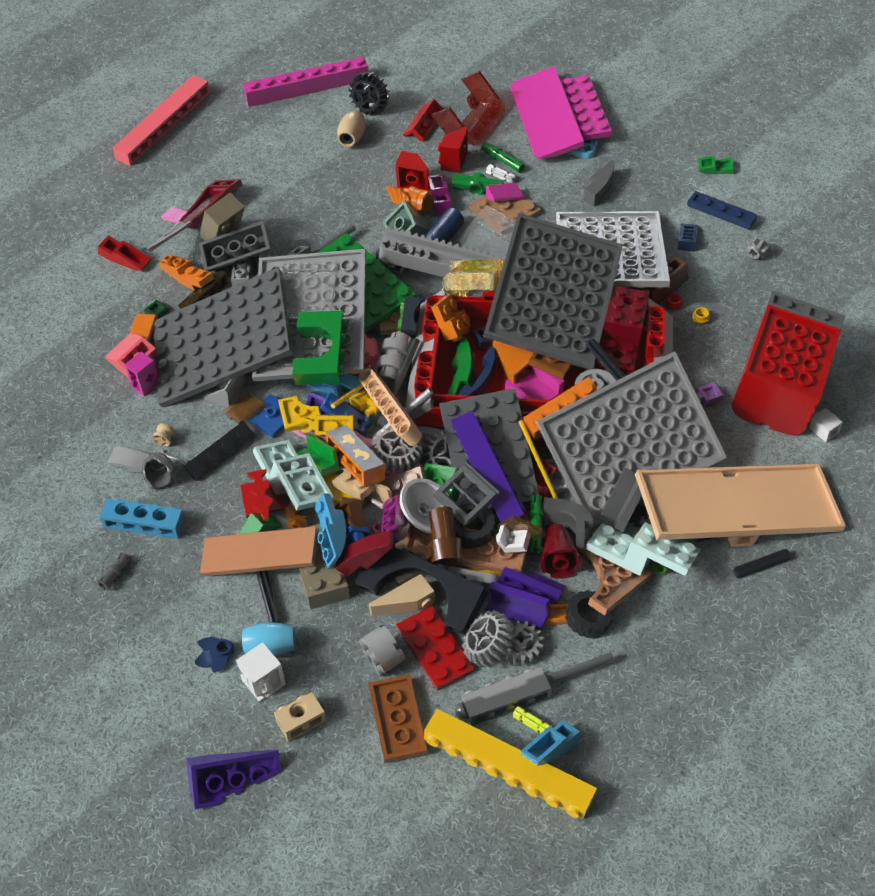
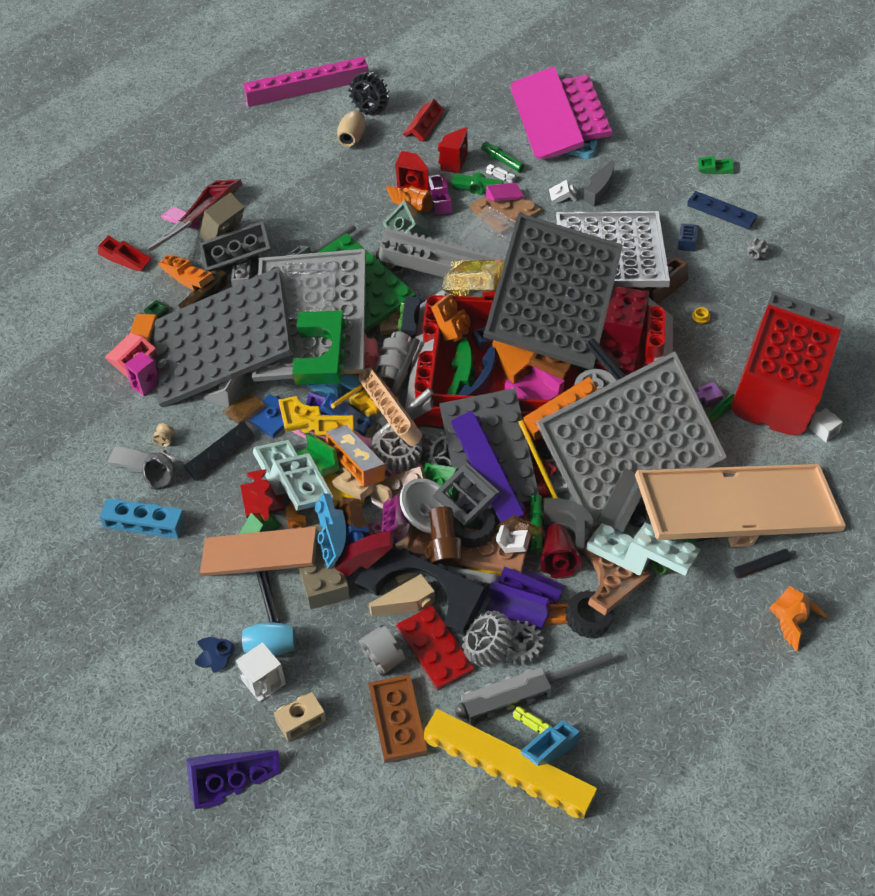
(113, 571): dark grey pin -> none
(161, 120): coral brick -> none
(446, 226): dark blue piece -> none
(485, 112): clear red windscreen -> none
(562, 191): none -> white bracket
(674, 301): red plate -> none
(720, 409): none -> green axle
(791, 610): none -> orange helmet

